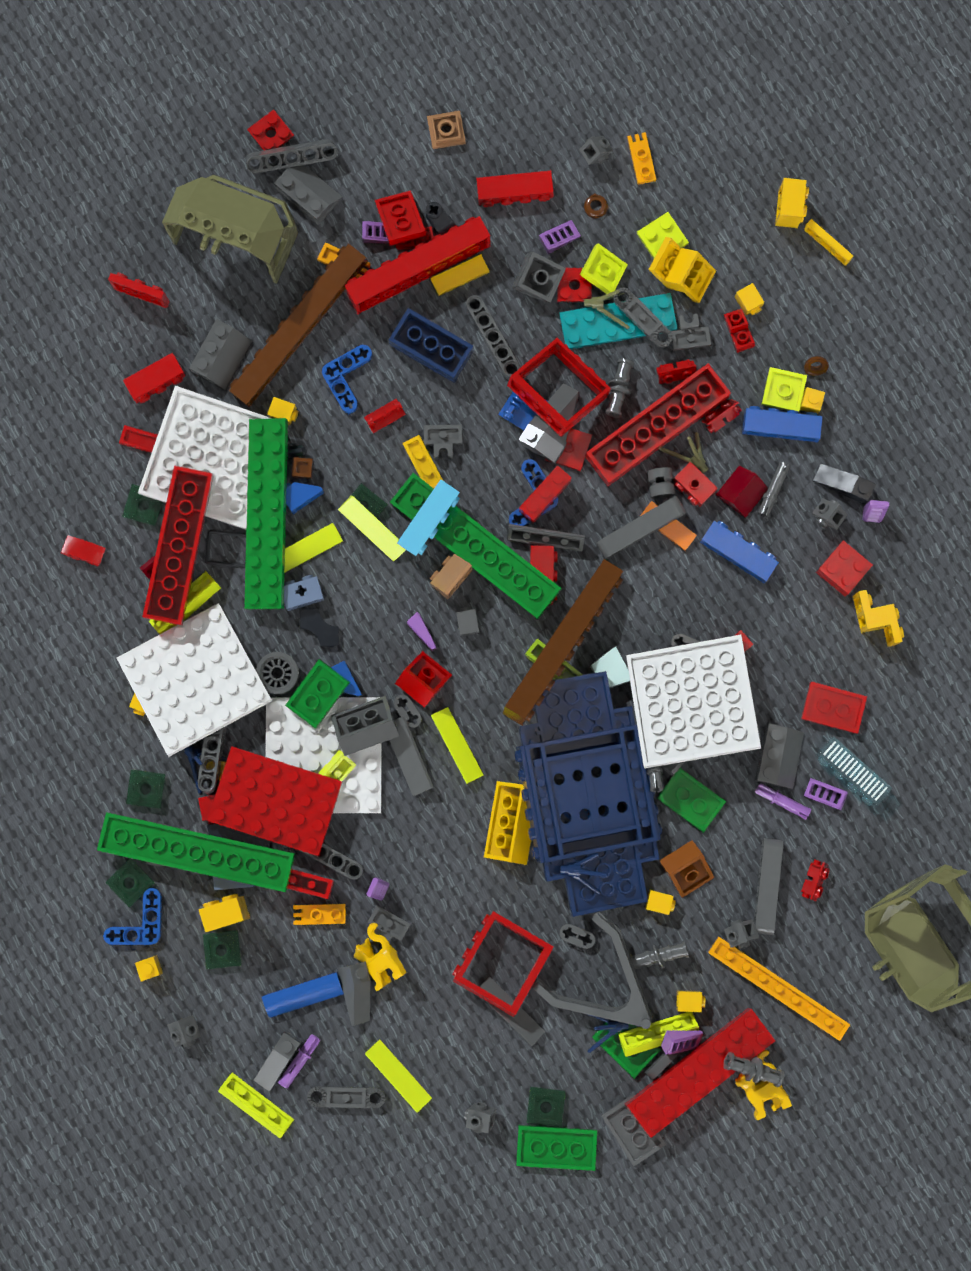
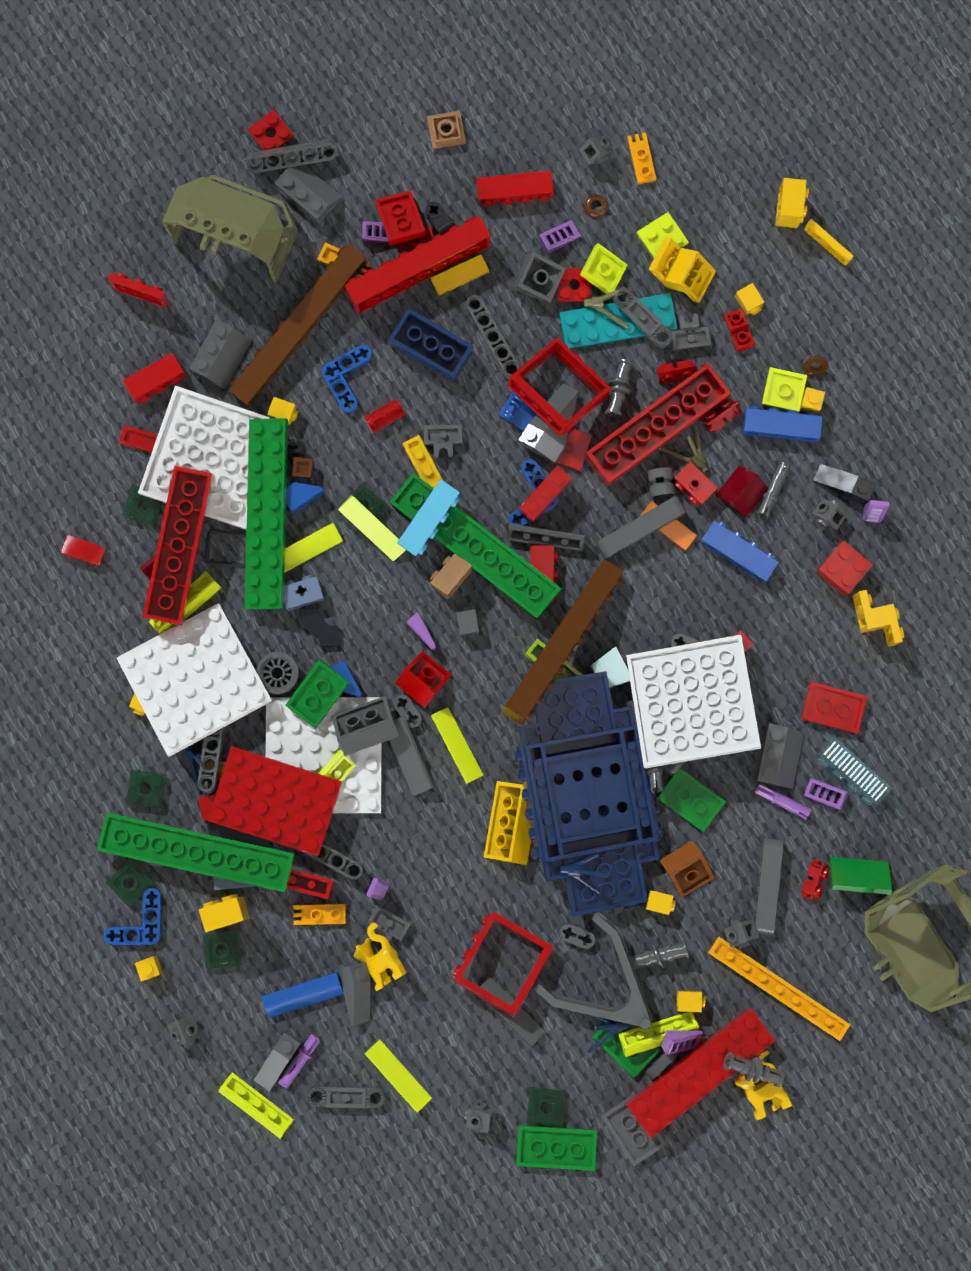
(860, 875): none -> green tile

